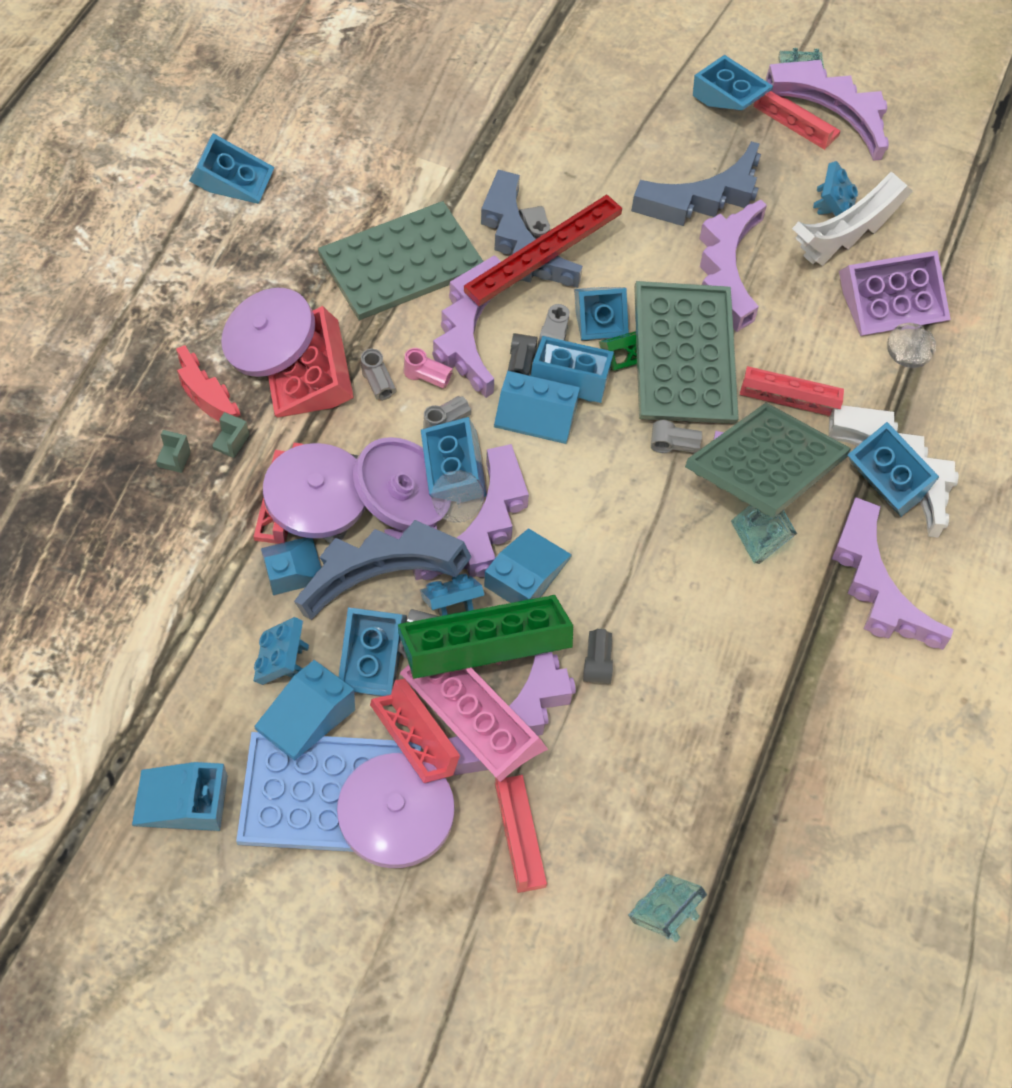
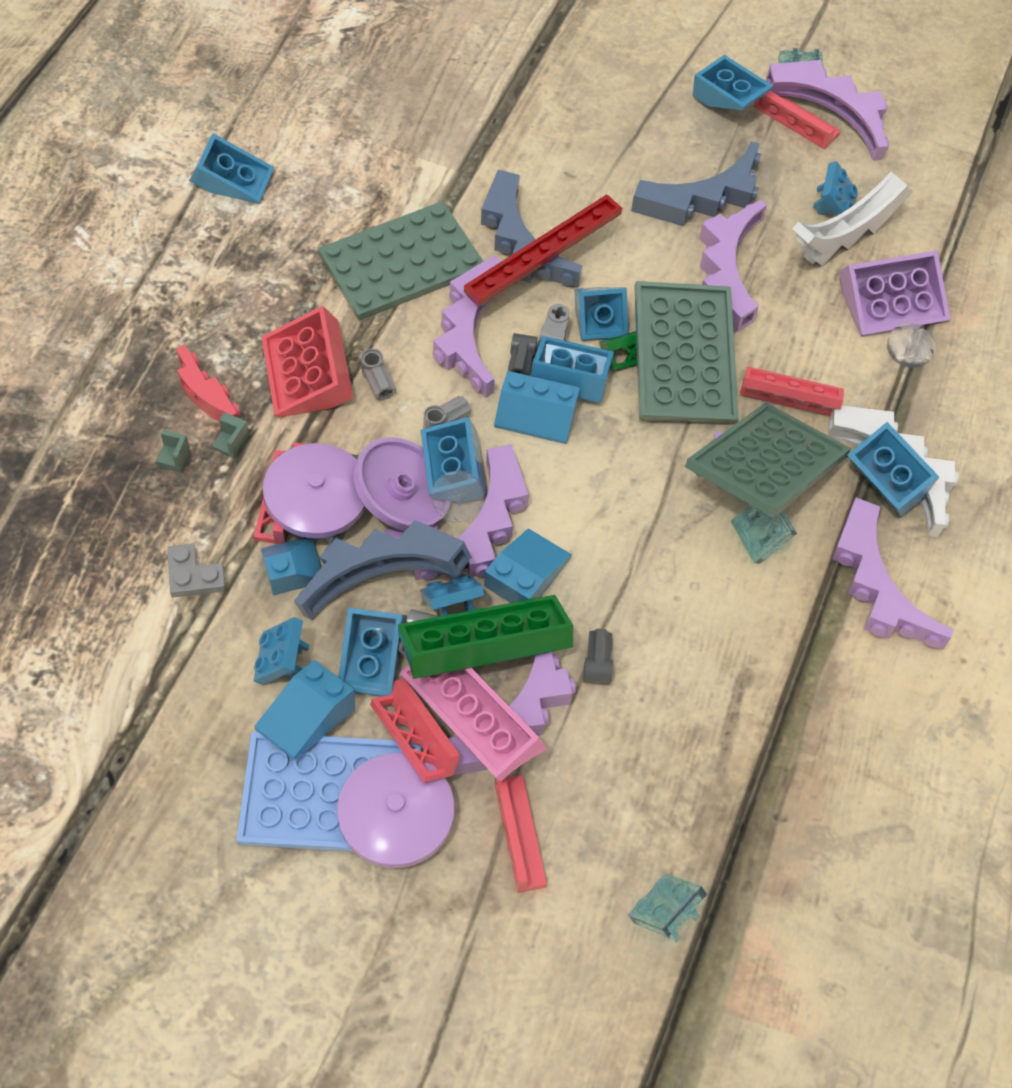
(181, 796): dark azure slope -> none
(190, 579): none -> light grey plate
(268, 332): lavender dish -> none
(419, 366): bright pink piece -> none
(535, 220): light grey piece -> none
(668, 438): light grey piece -> none

